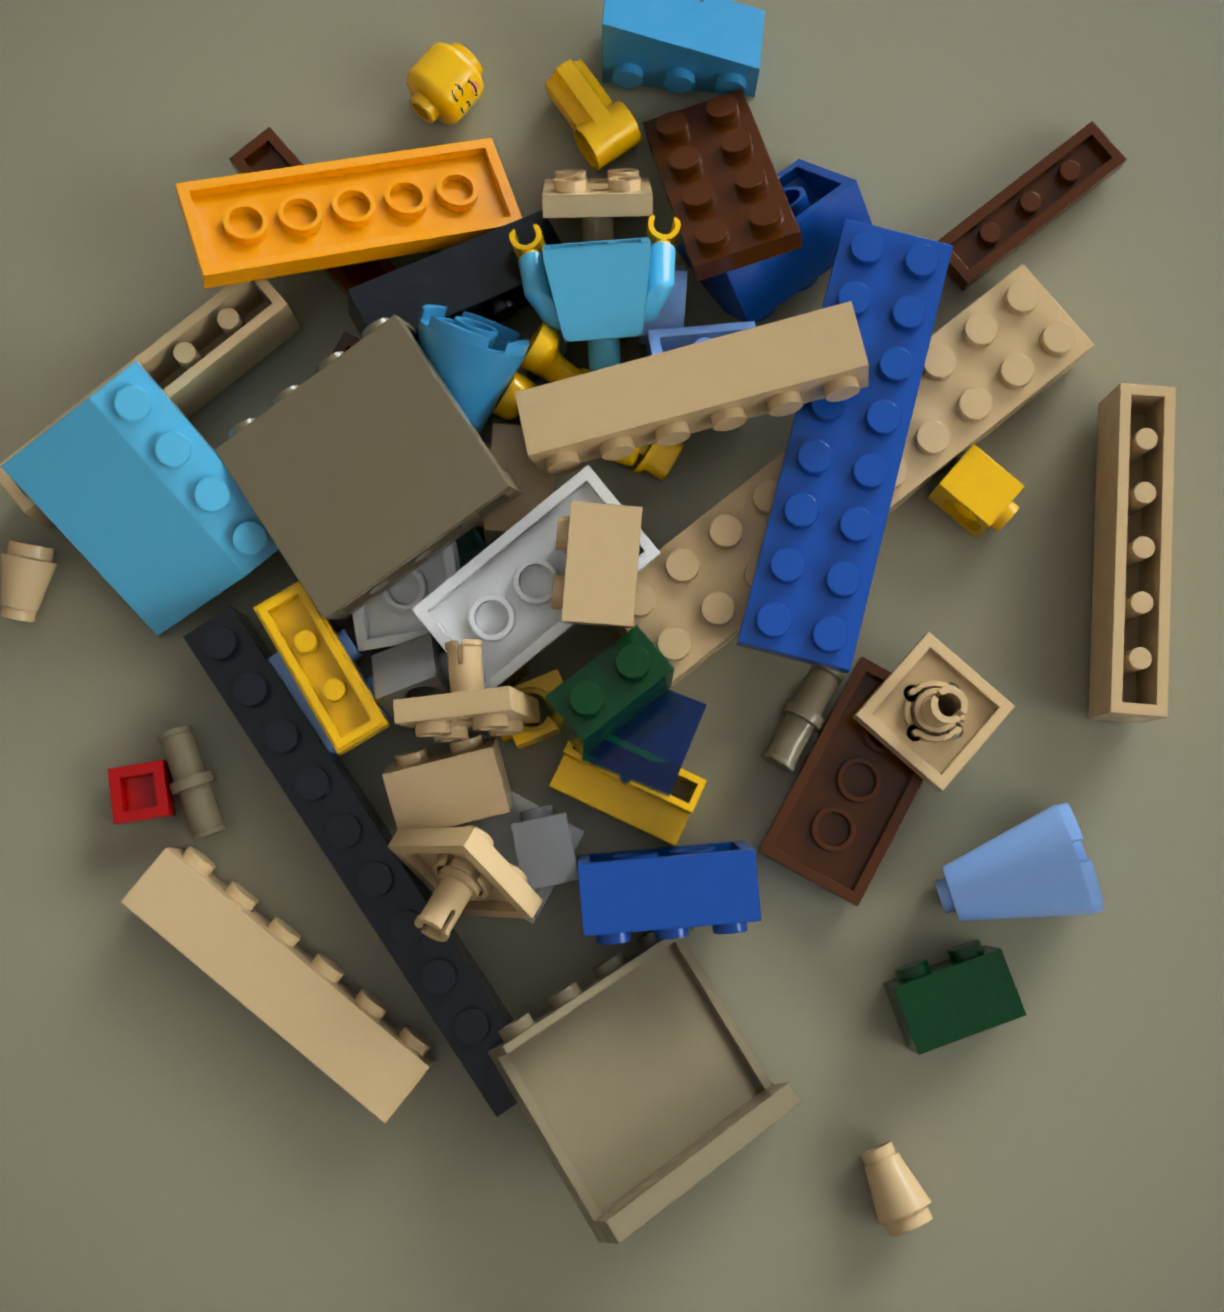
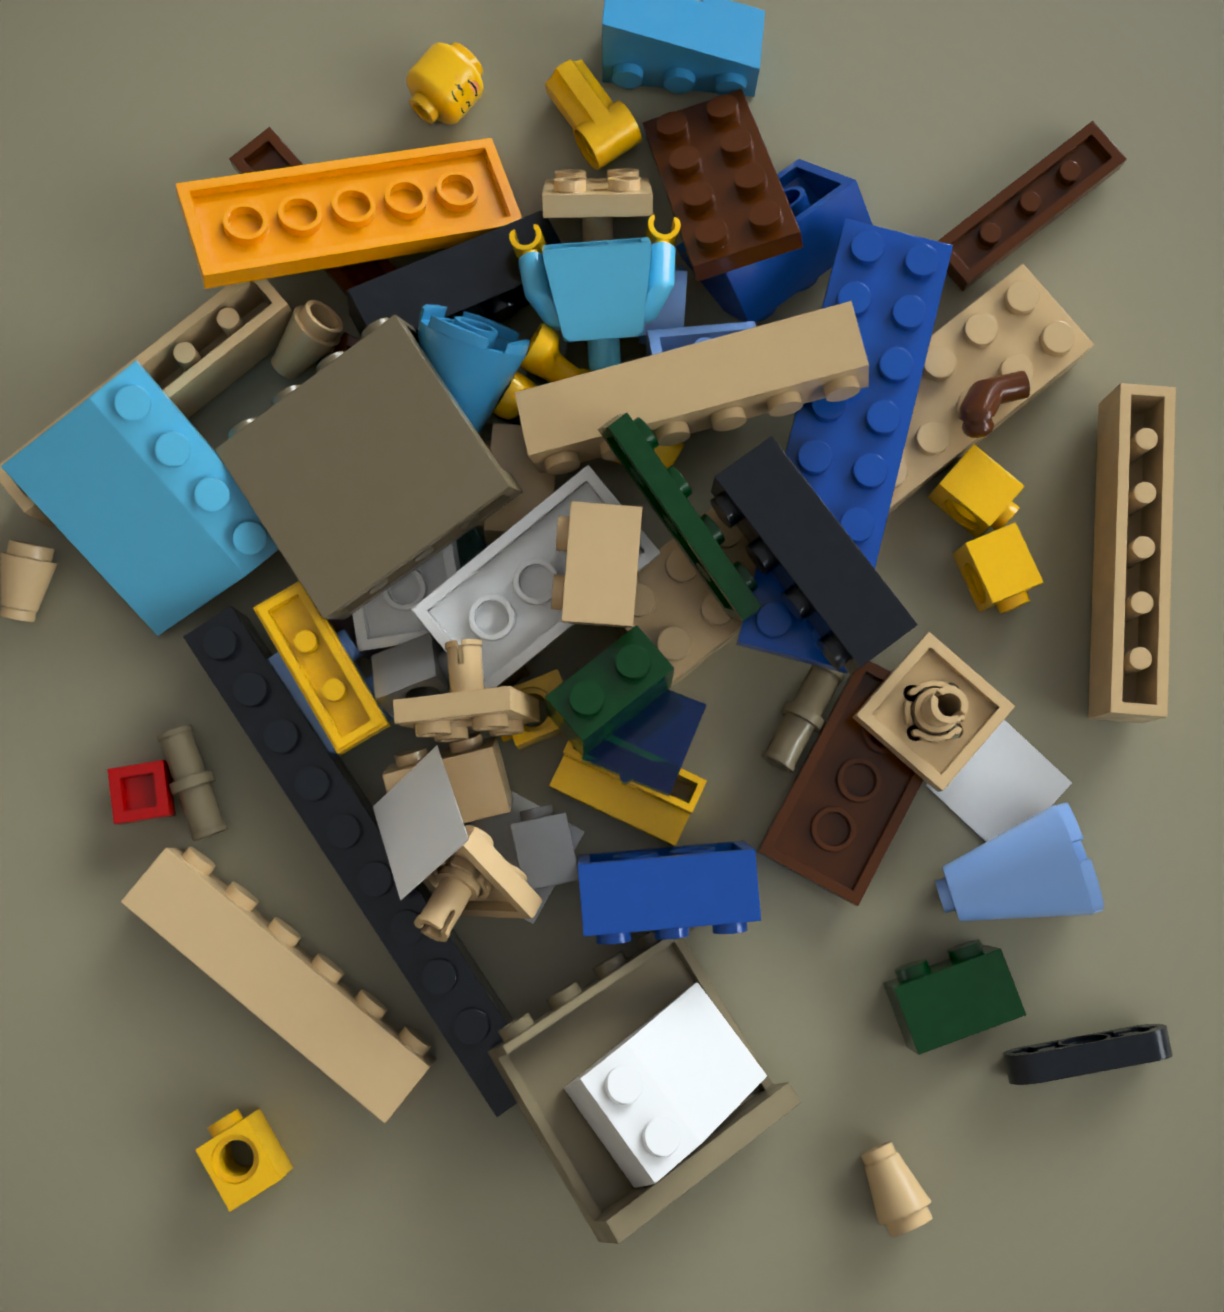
(240, 1183): none -> yellow brick
(307, 338): none -> tan cone
(420, 823): none -> white sticker
(666, 1087): none -> white slope
(695, 534): none -> dark green plate
(810, 556): none -> black brick
(985, 398): none -> reddish brown arm
(998, 569): none -> yellow brick
(1003, 784): none -> white sticker
(1087, 1054): none -> black beam

